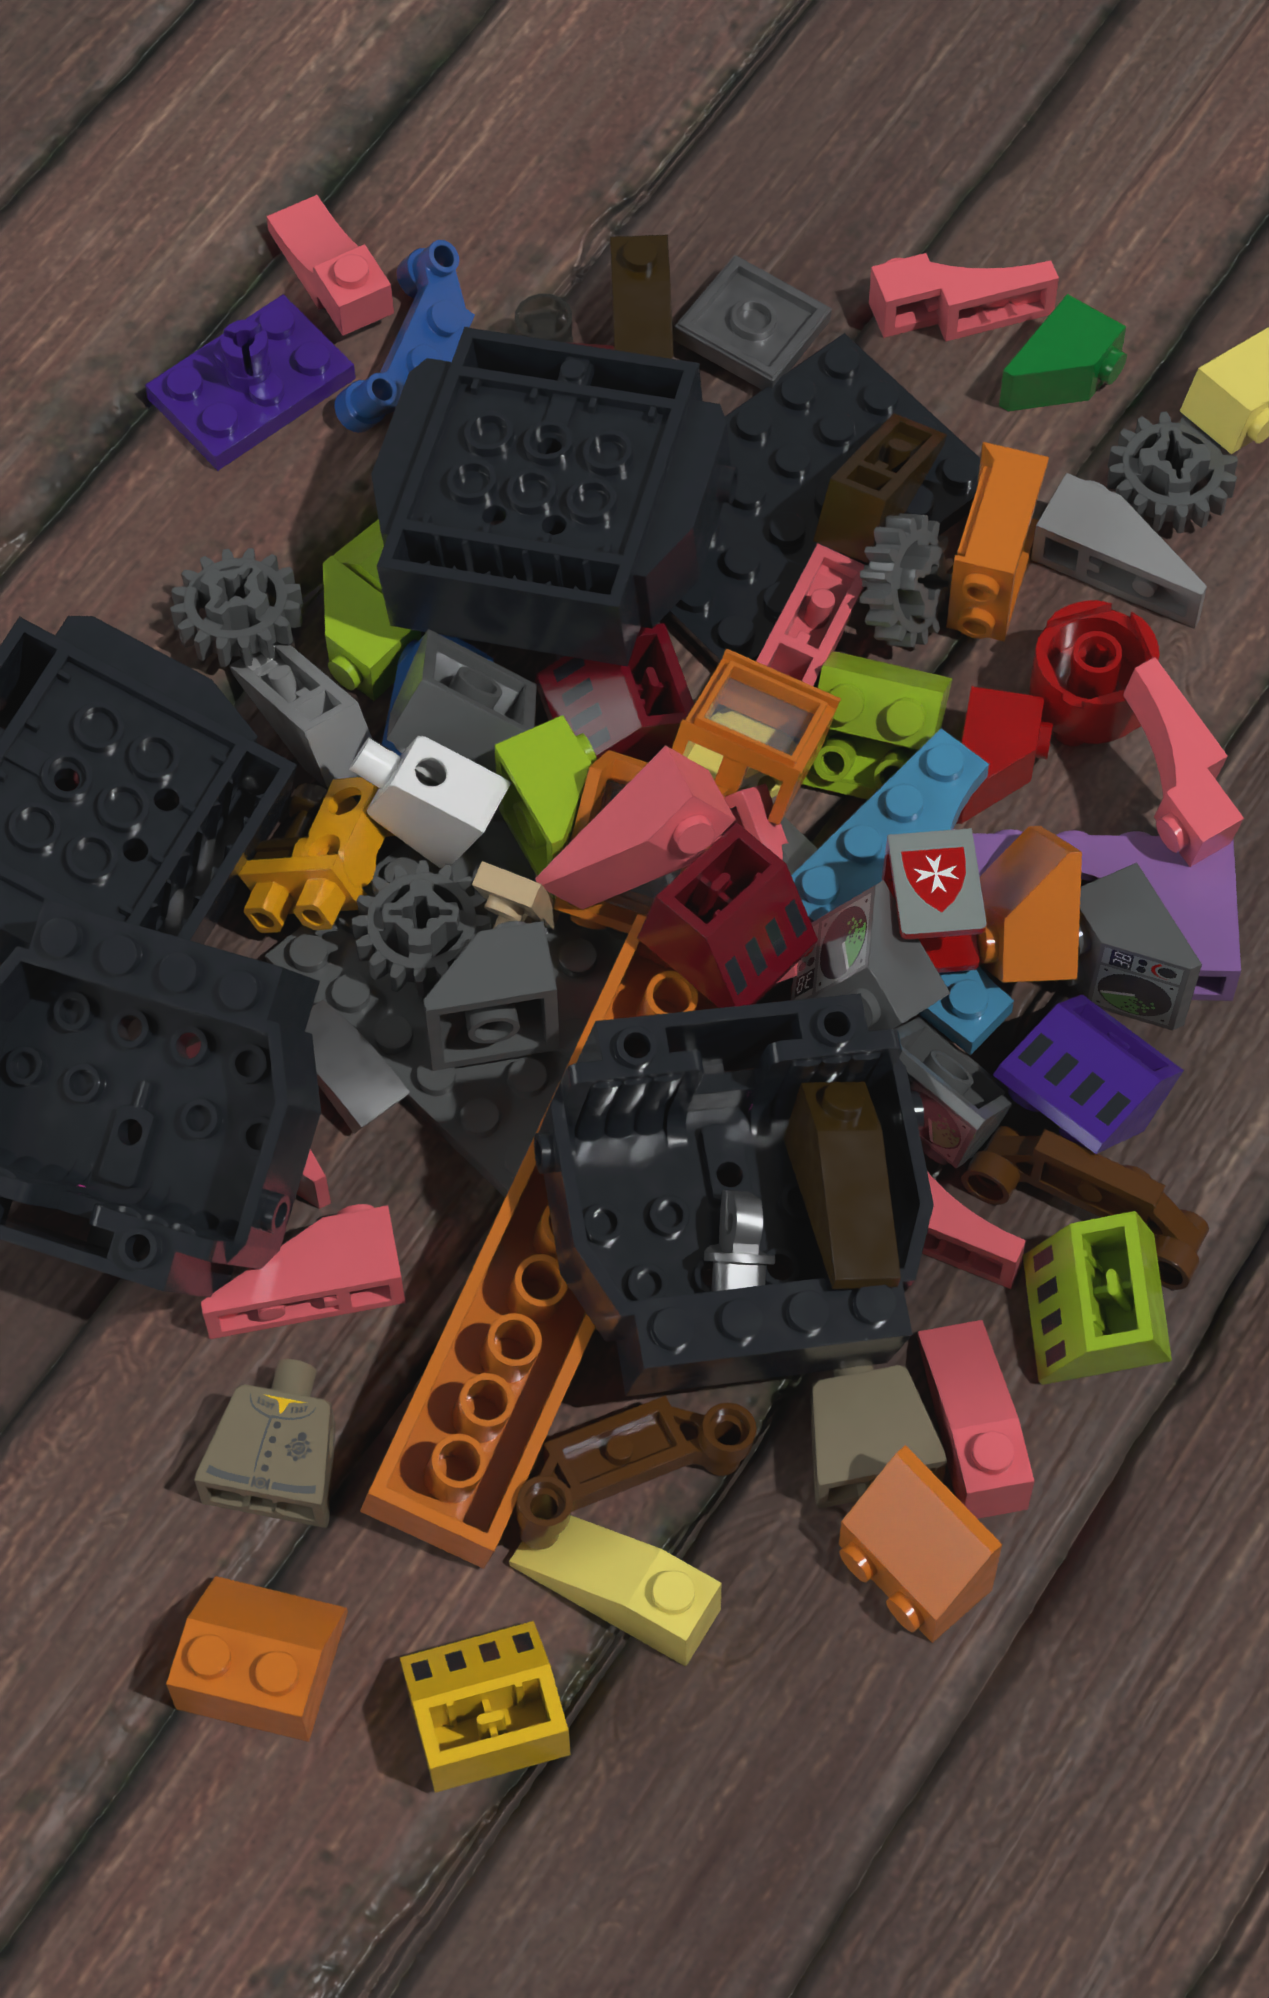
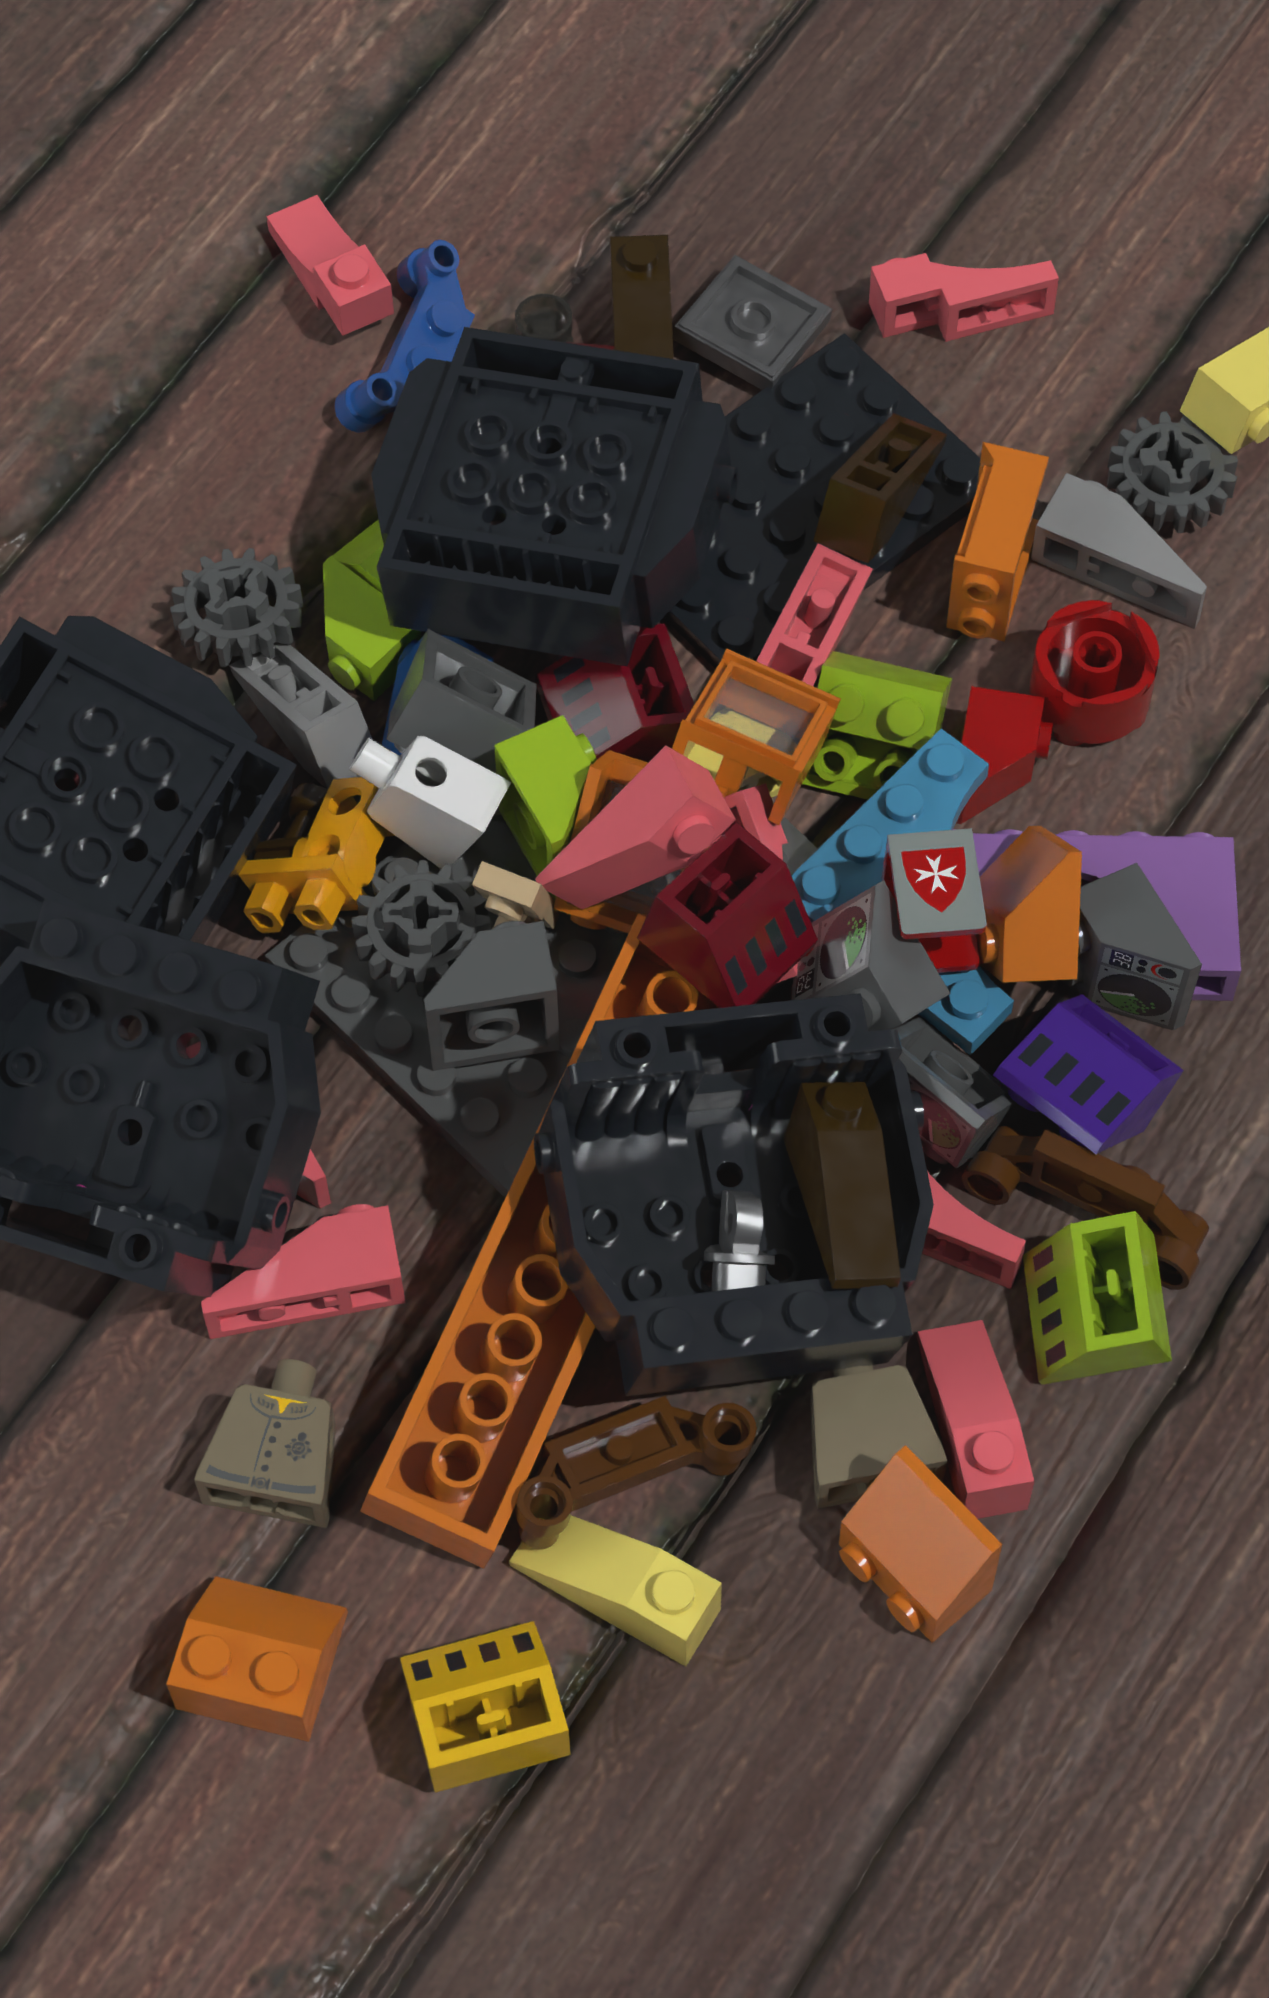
(250, 381): dark purple plate -> none
(351, 1069): flat silver slope -> none
(906, 580): dark grey gear -> none
(1065, 359): green slope -> none
(1194, 809): coral slope -> none

